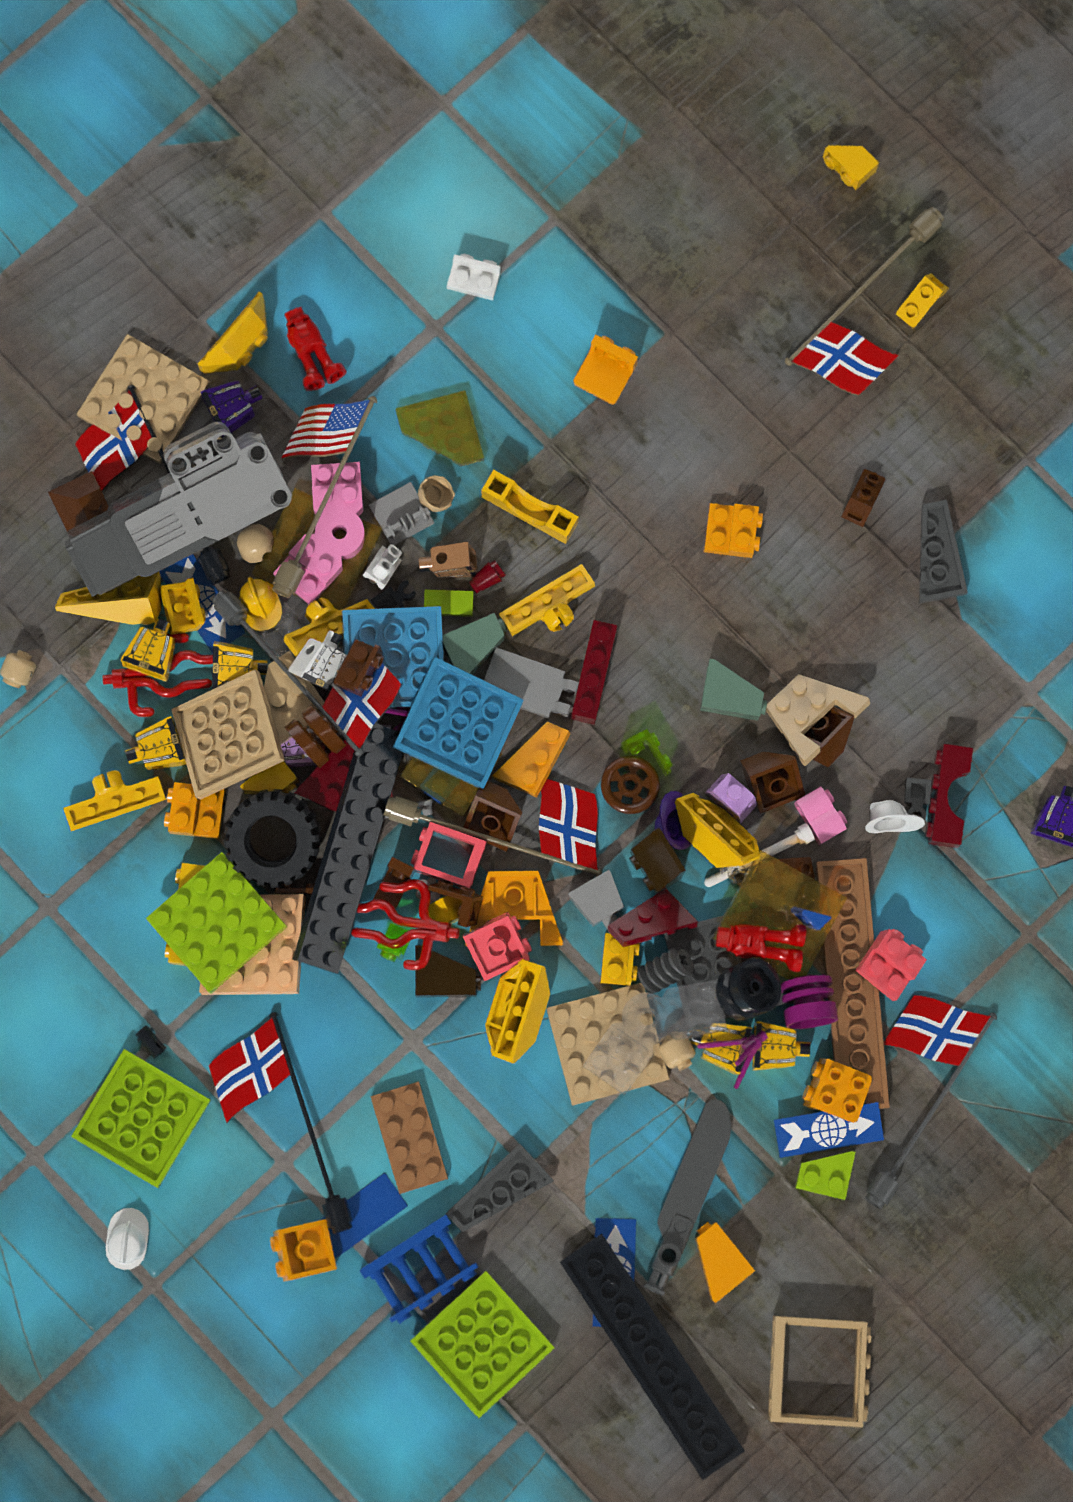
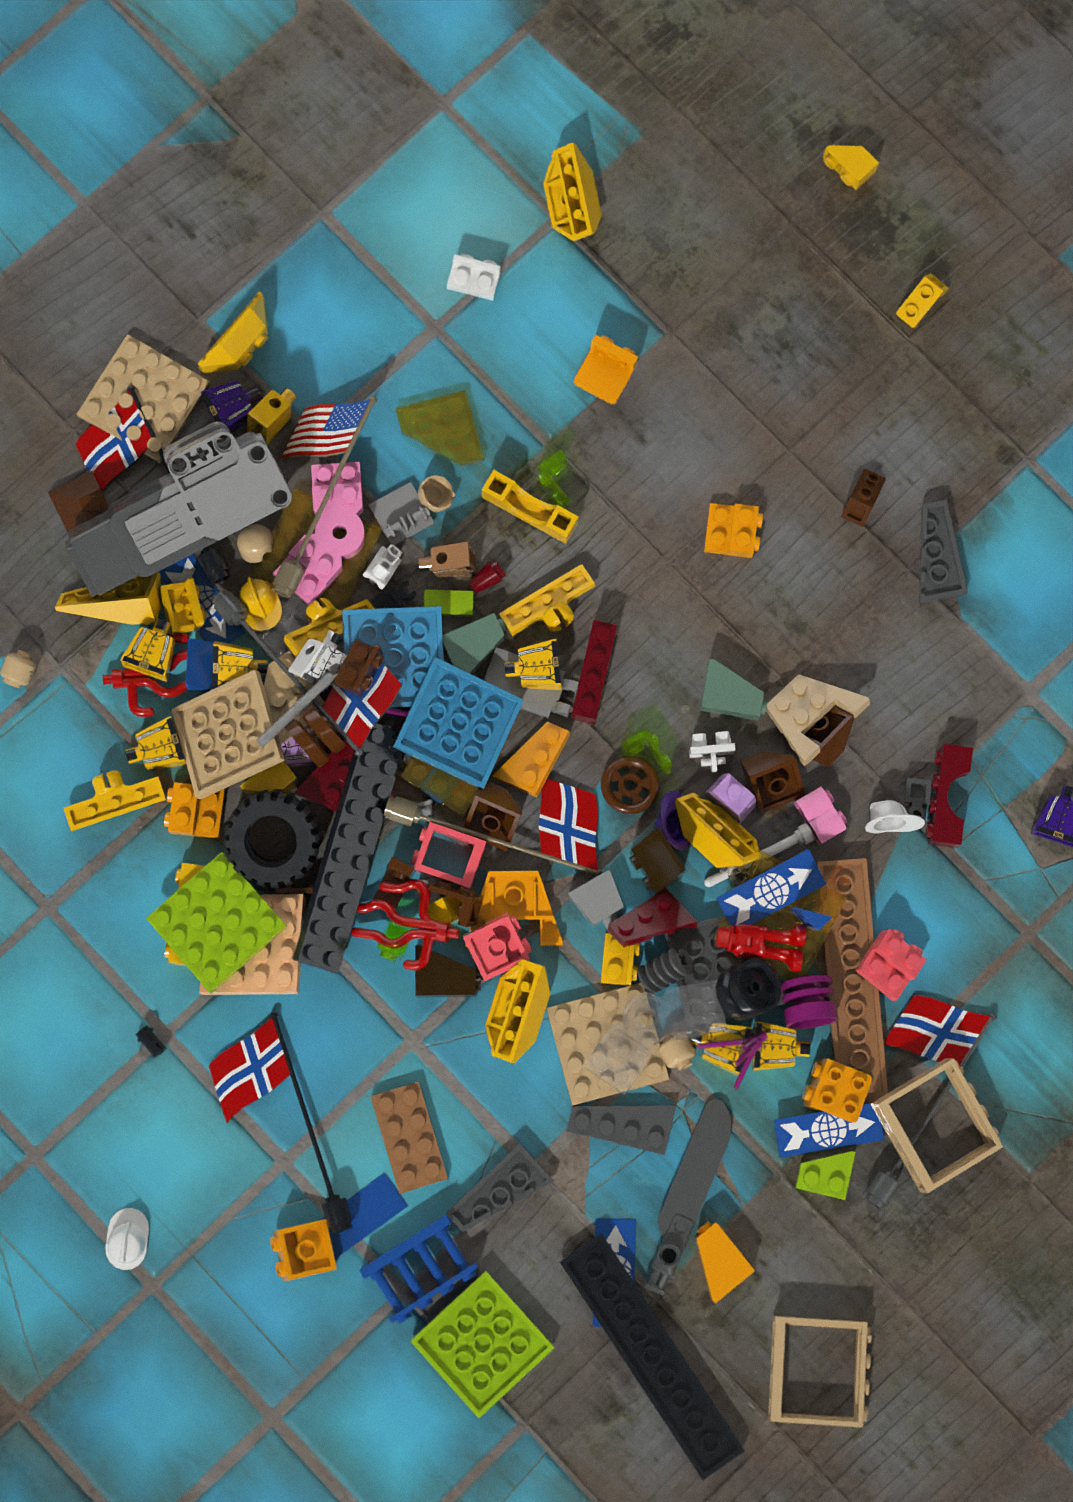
(141, 1118): lime plate -> none
(199, 665): none -> blue slope
(271, 414): none -> yellow torso
(291, 713): none -> light grey bar
(306, 339): red piece -> none
(537, 666): none -> yellow torso
(554, 465): none -> clear neon green bracket
(572, 194): none -> yellow wedge
(630, 1126): none -> dark grey wing
(700, 749): none -> white hips
(772, 890): none -> blue sticker
(844, 355): flag -> none
(904, 1147): none -> tan window

